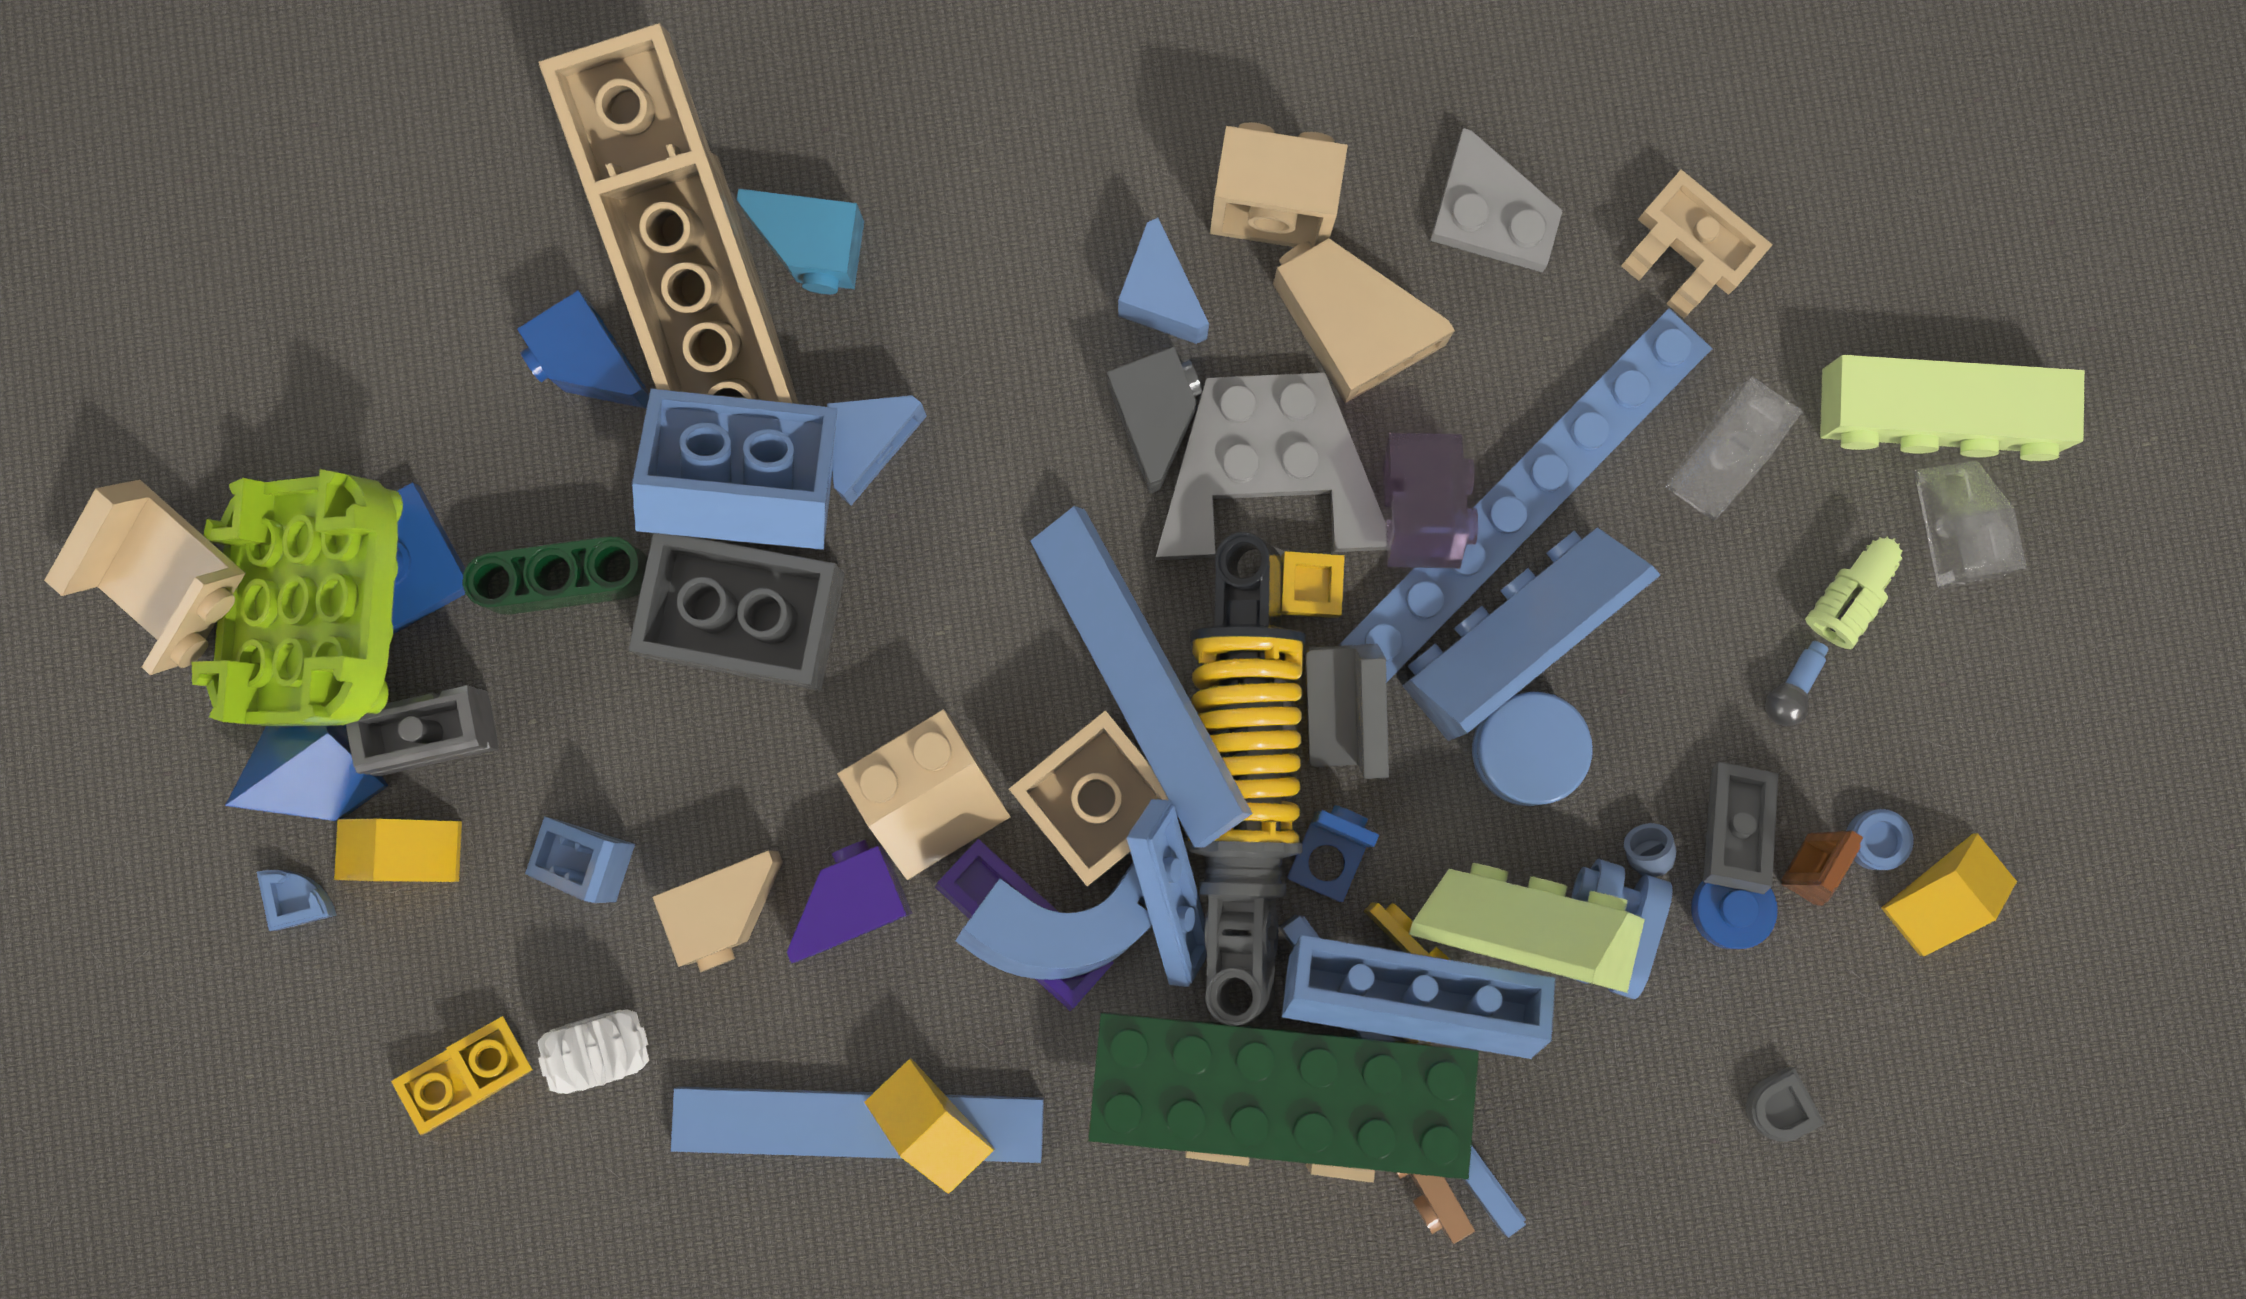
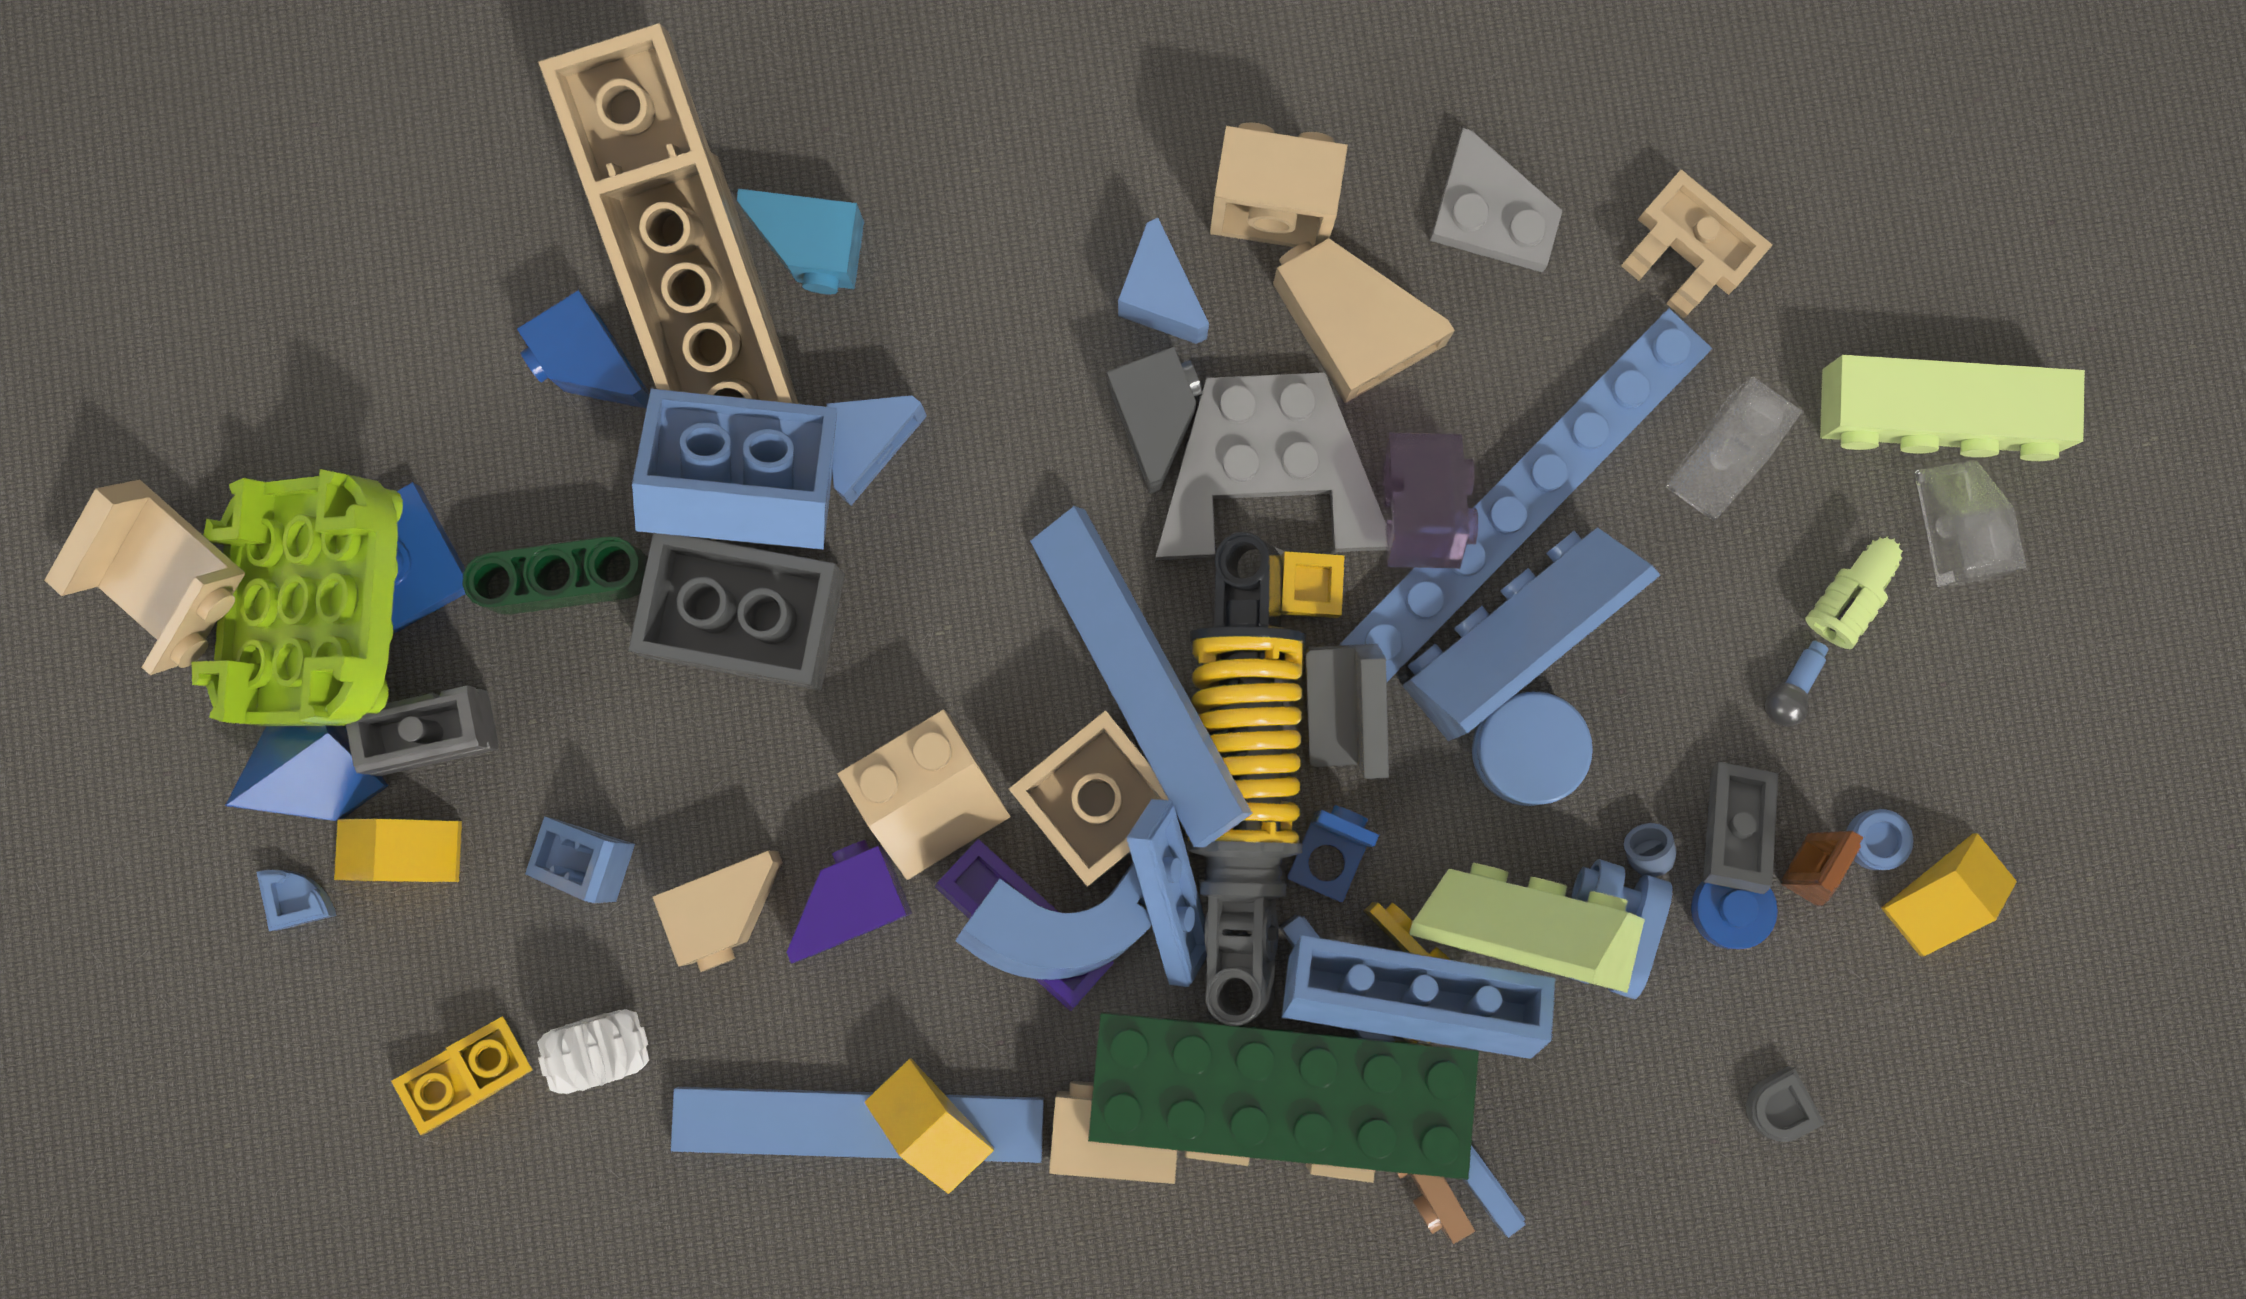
(1077, 1157): none -> tan brick

